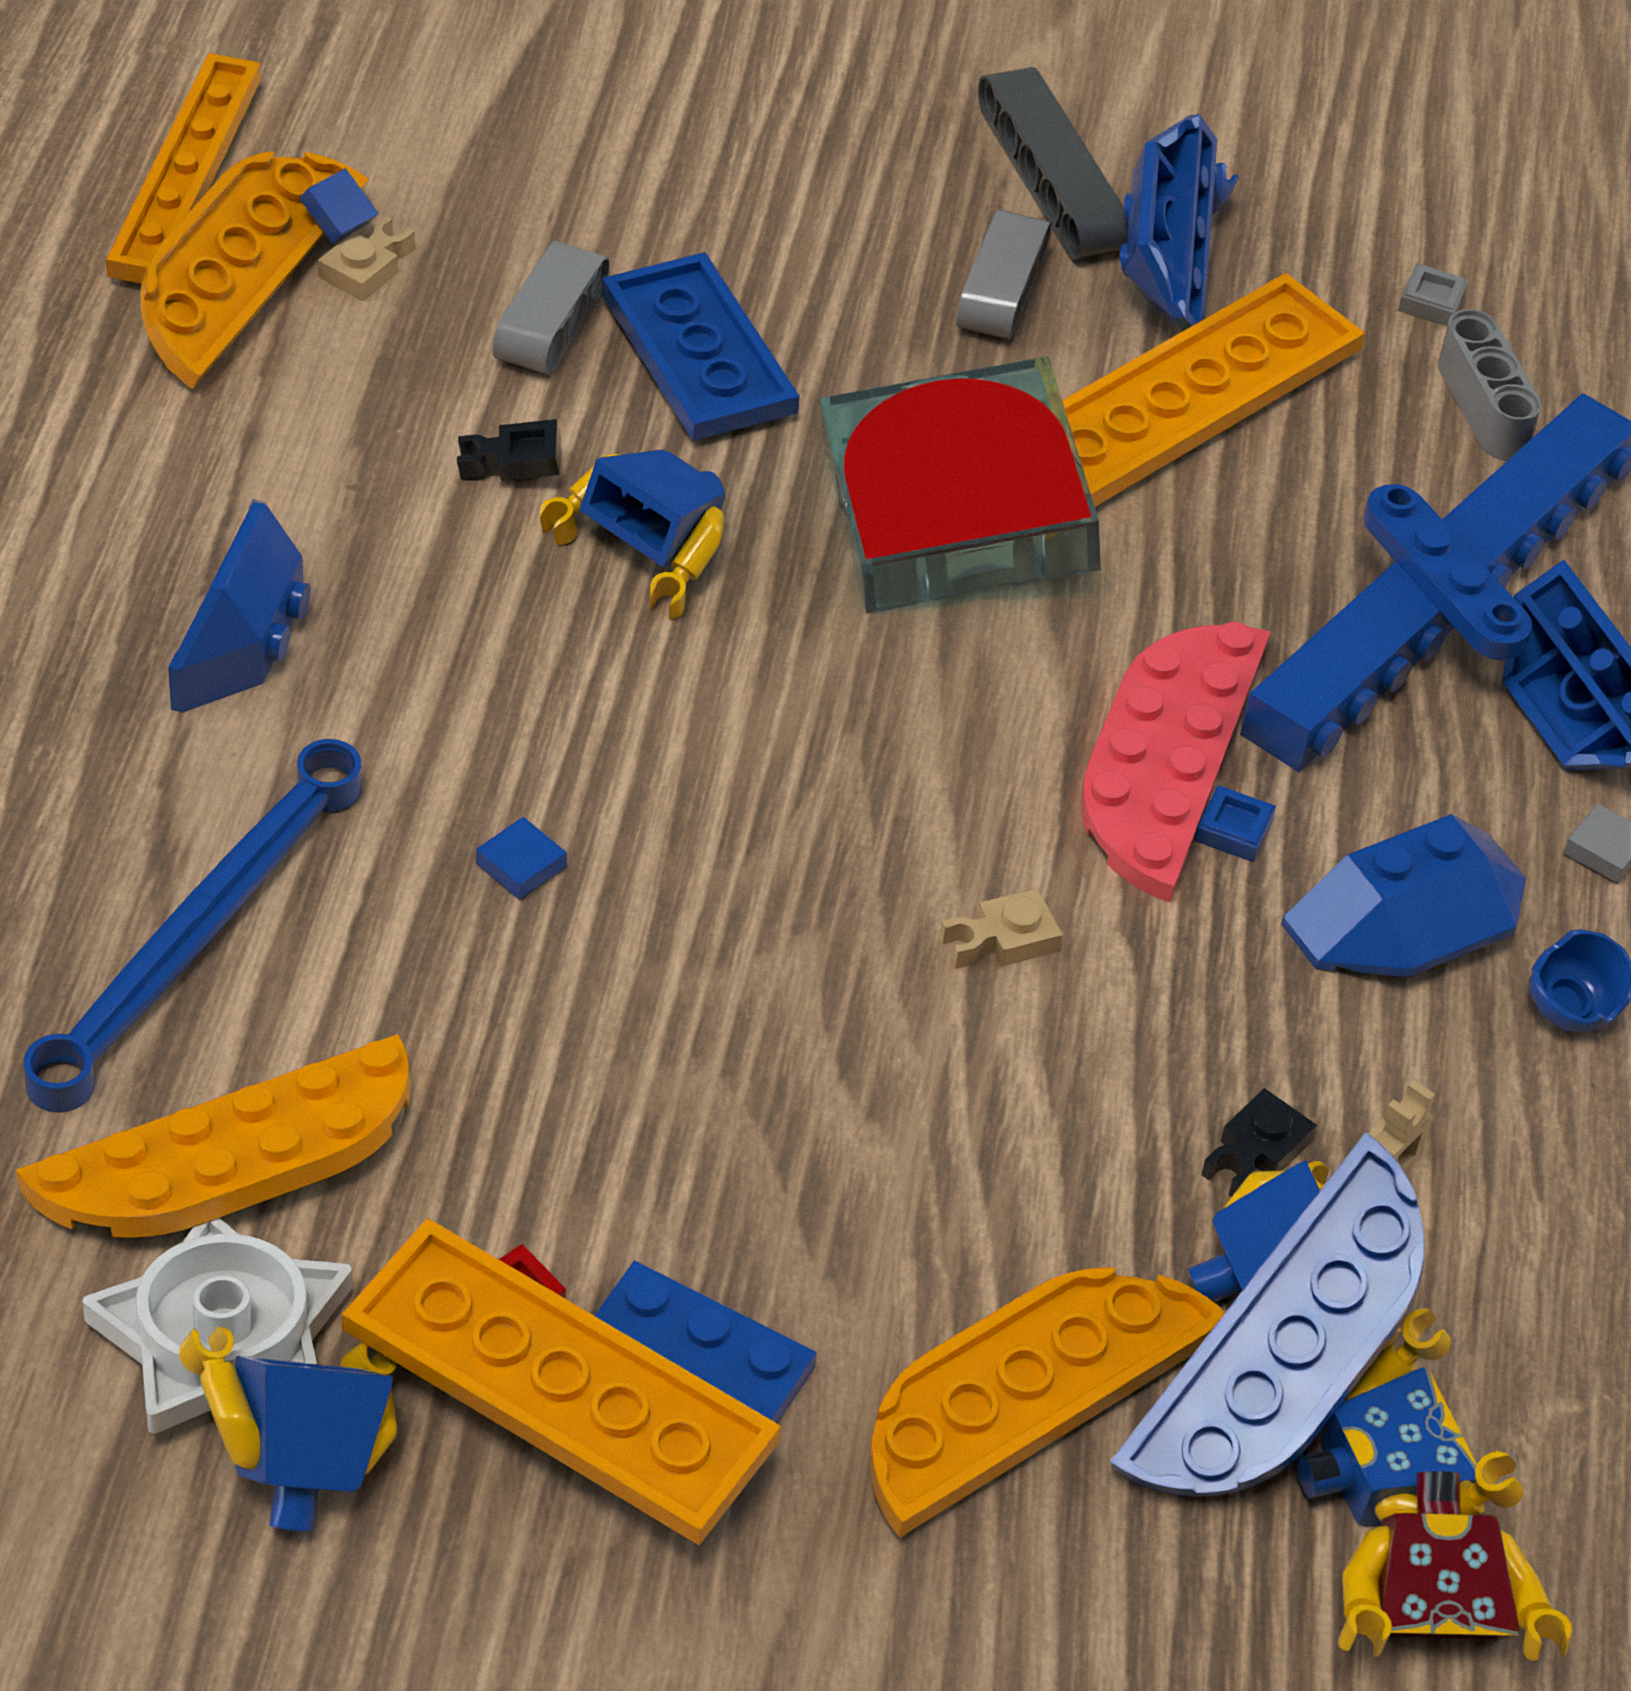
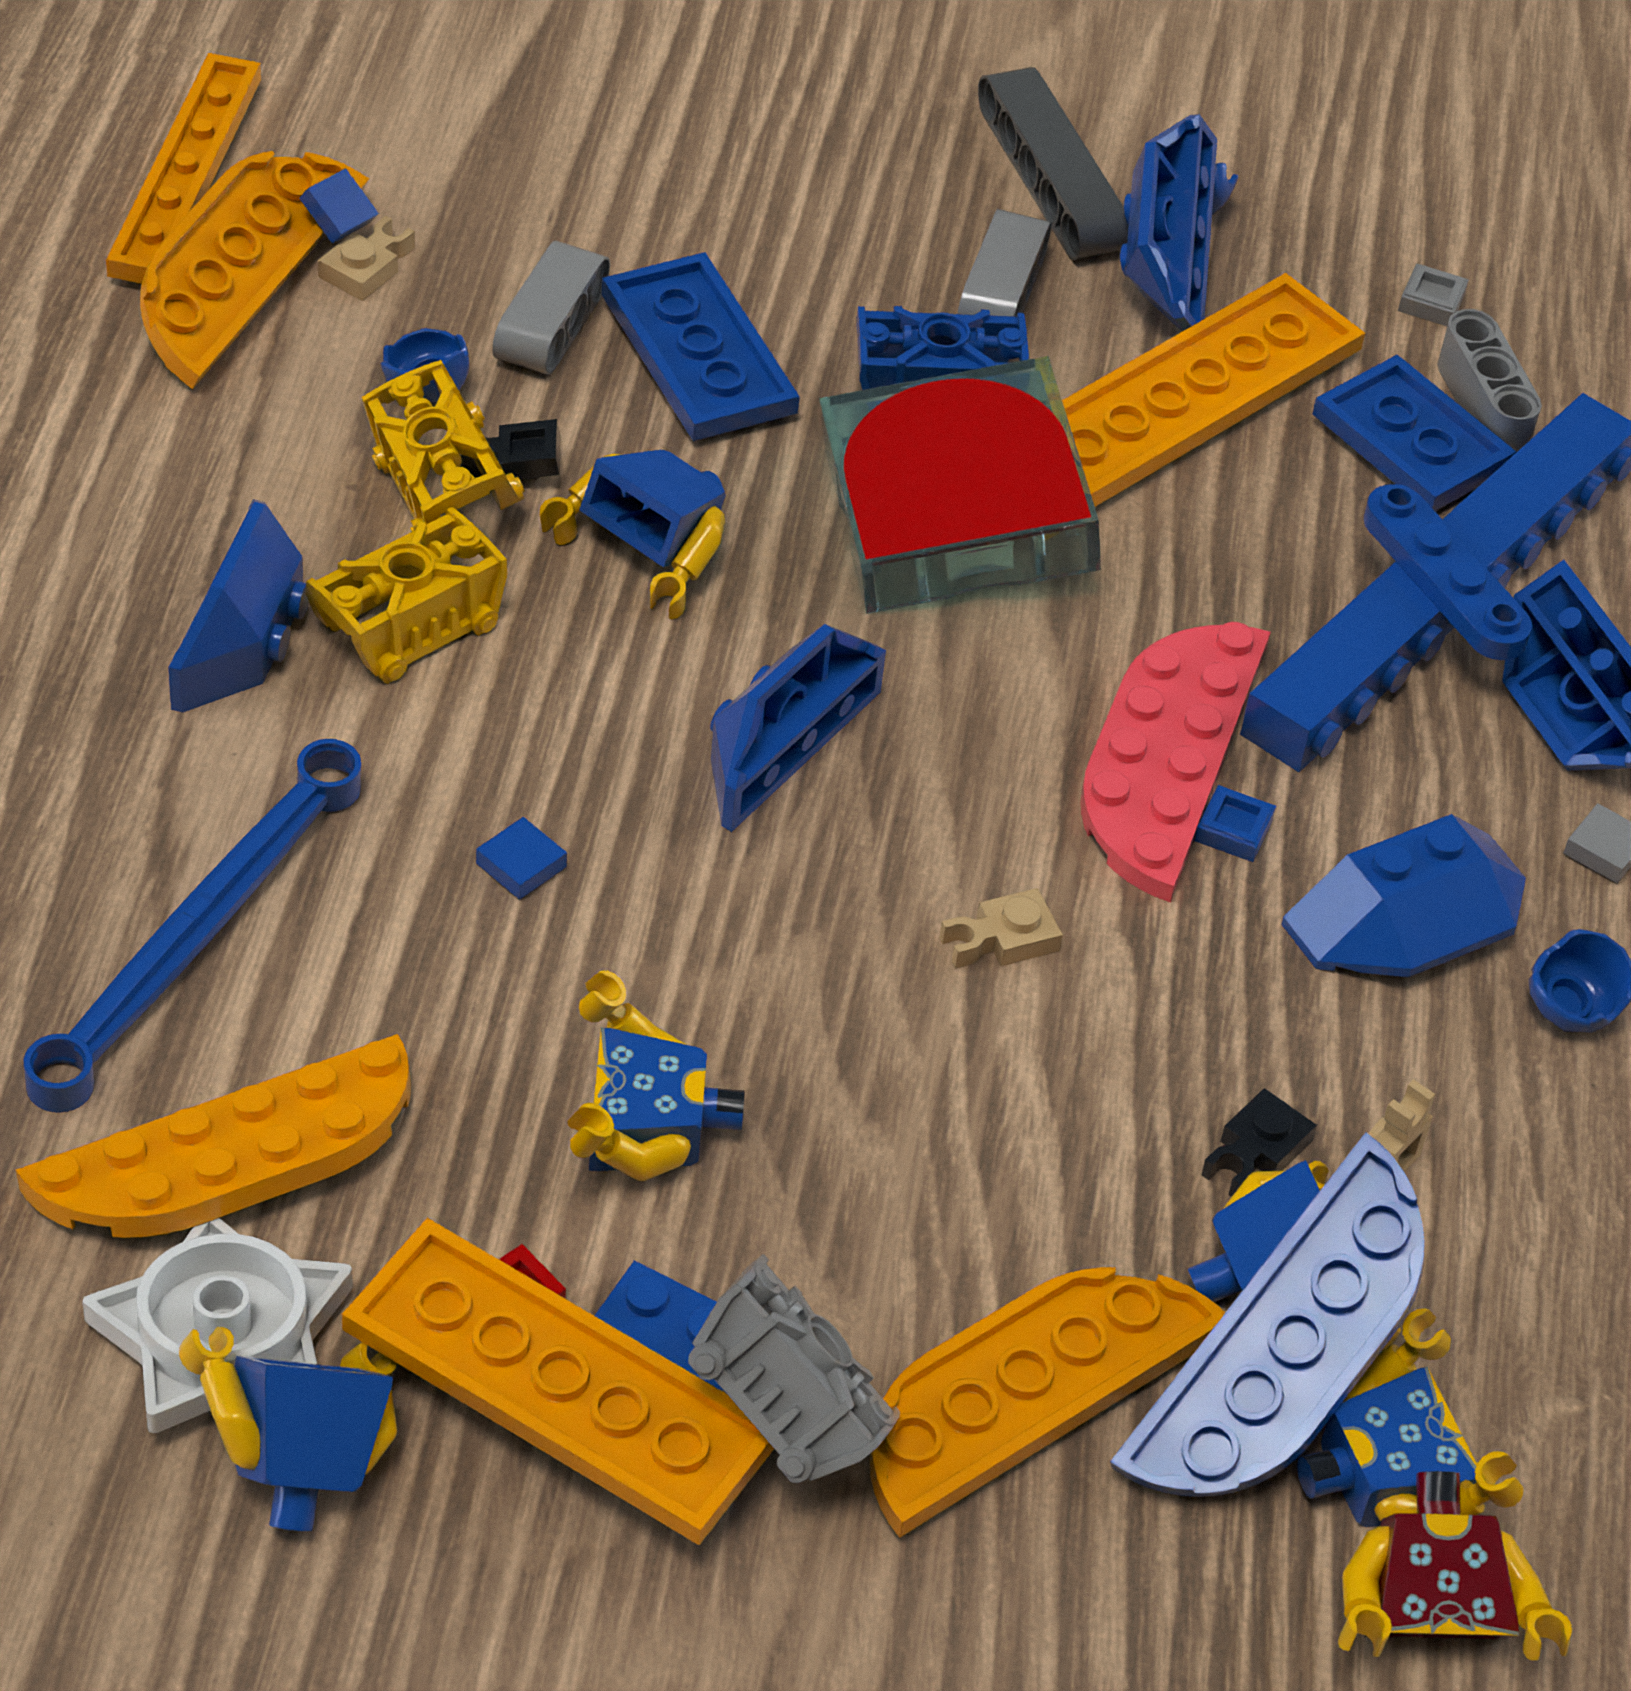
(410, 462): none -> yellow piece
(424, 348): none -> blue hair
(427, 594): none -> yellow piece
(646, 1092): none -> torso
(789, 716): none -> blue wedge
(791, 1376): none -> light grey piece
(926, 345): none -> blue piece
(1412, 432): none -> blue plate

